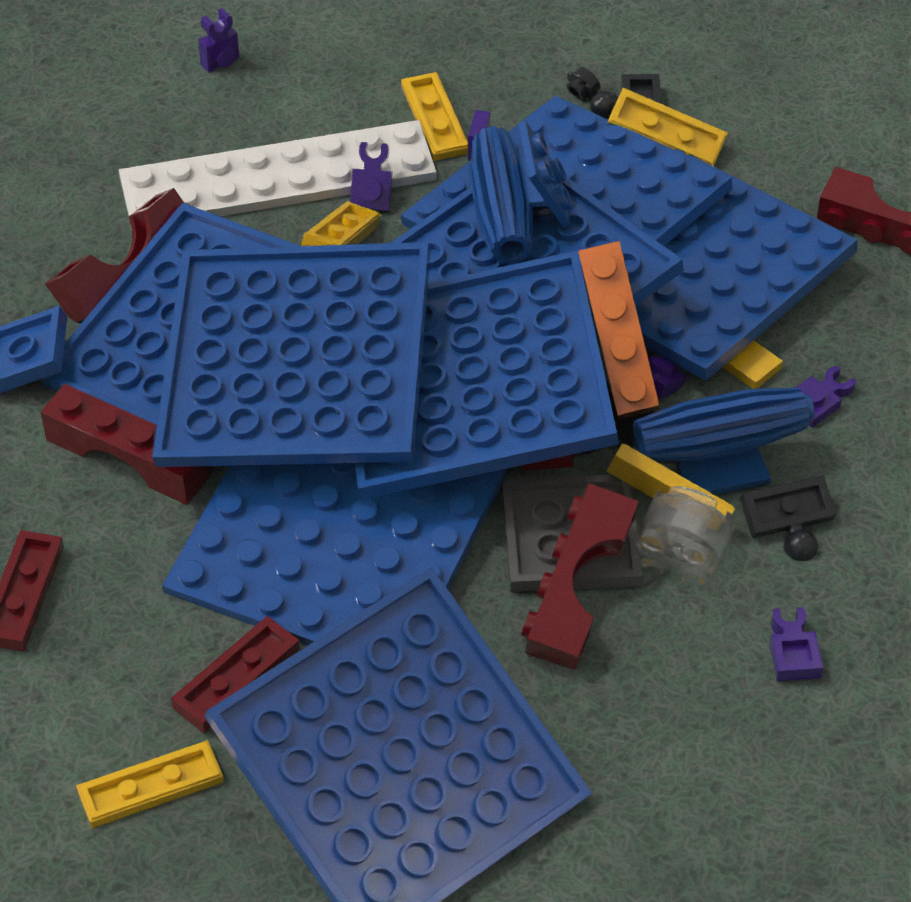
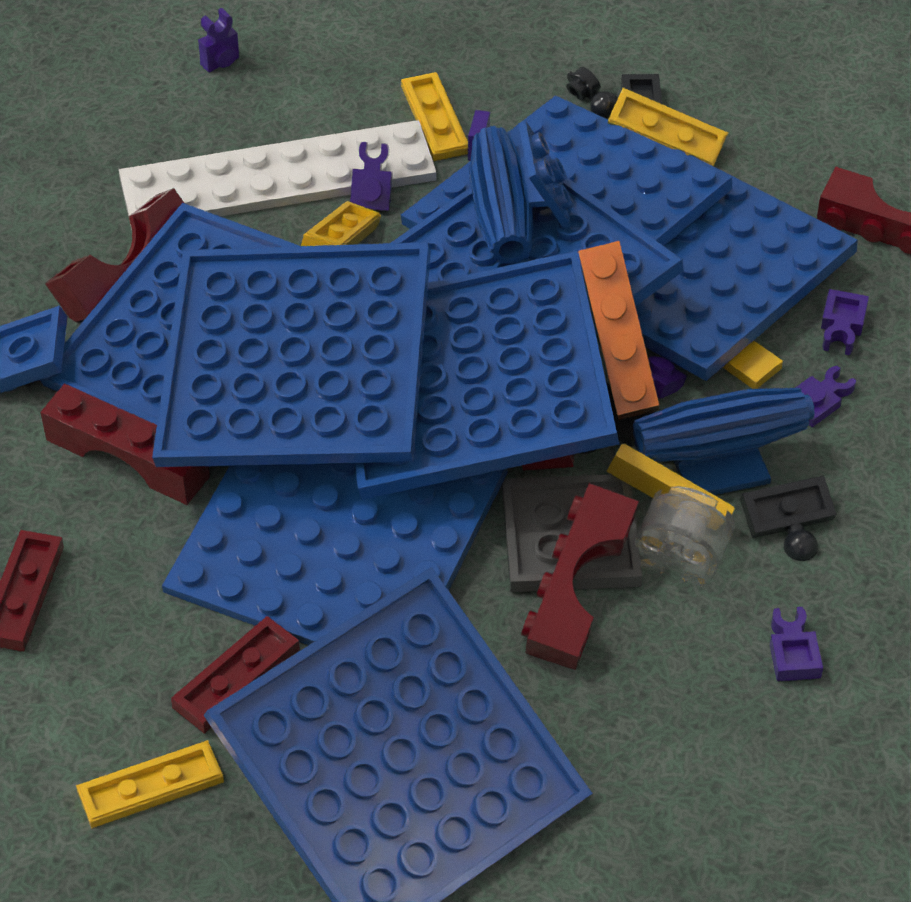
(843, 318): none -> dark purple plate

